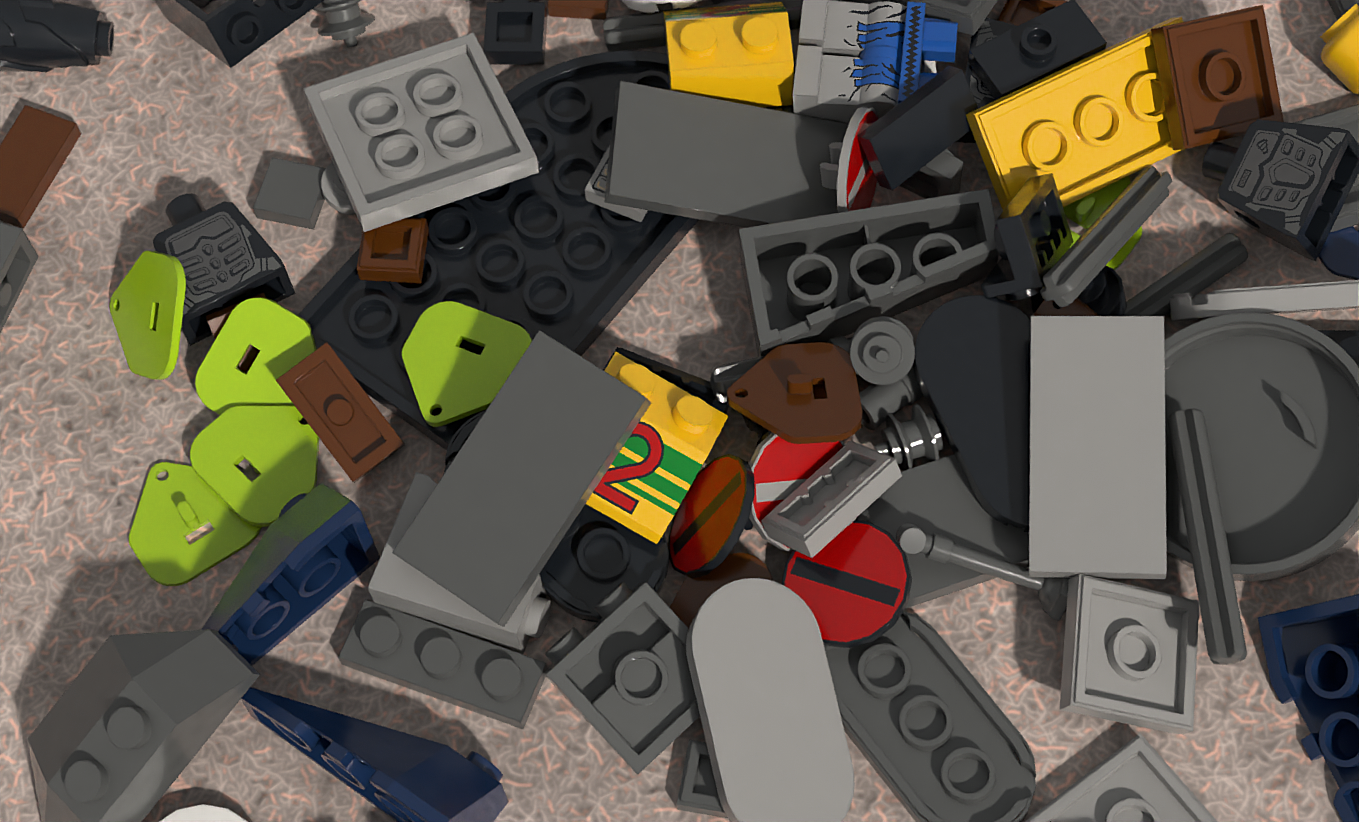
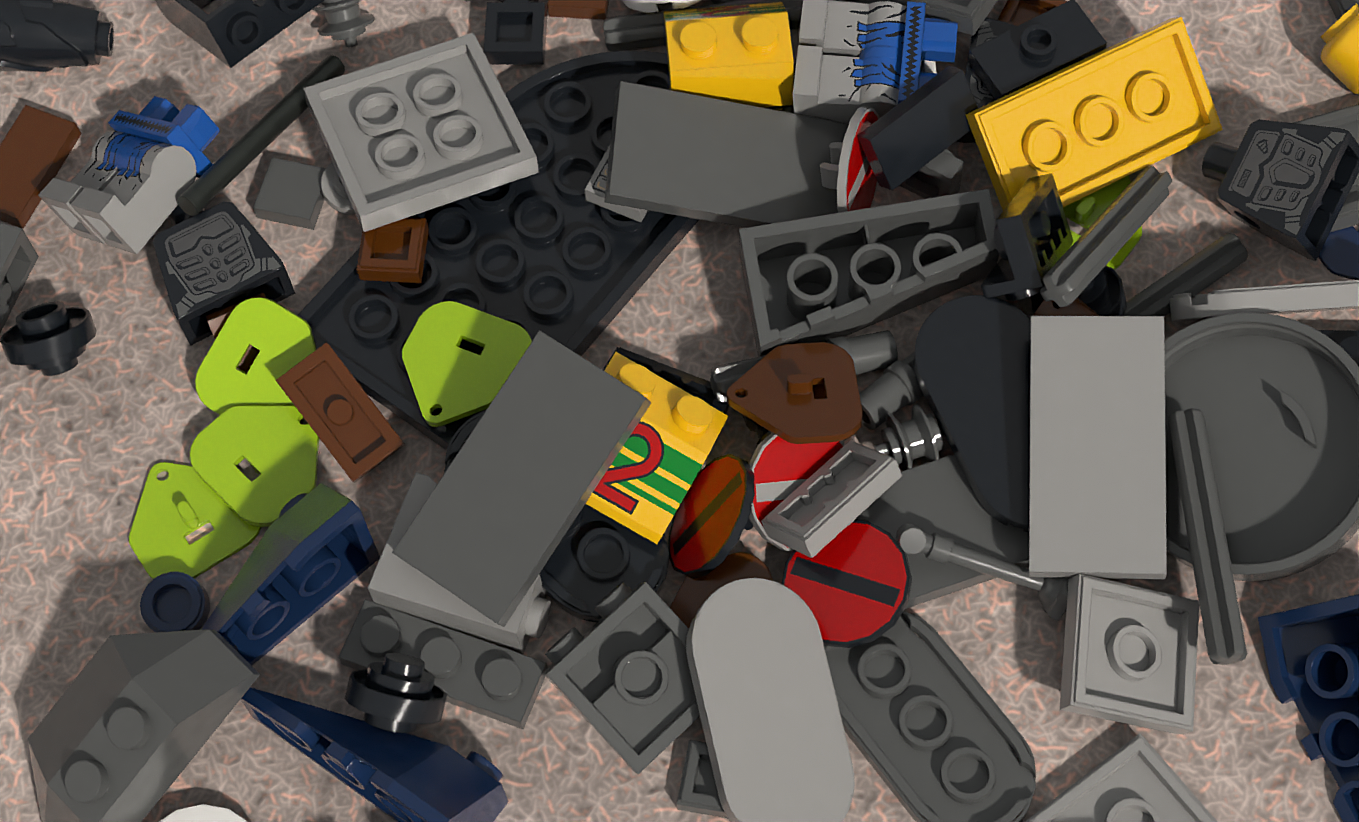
(49, 337): none -> black plate
(134, 174): none -> light grey hips
(150, 314): lime piece -> none
(174, 603): none -> dark blue tile
(256, 139): none -> pearl dark grey bar
(396, 694): none -> black plate
(882, 350): dark grey wheel -> none
(1216, 76): reddish brown tile -> none

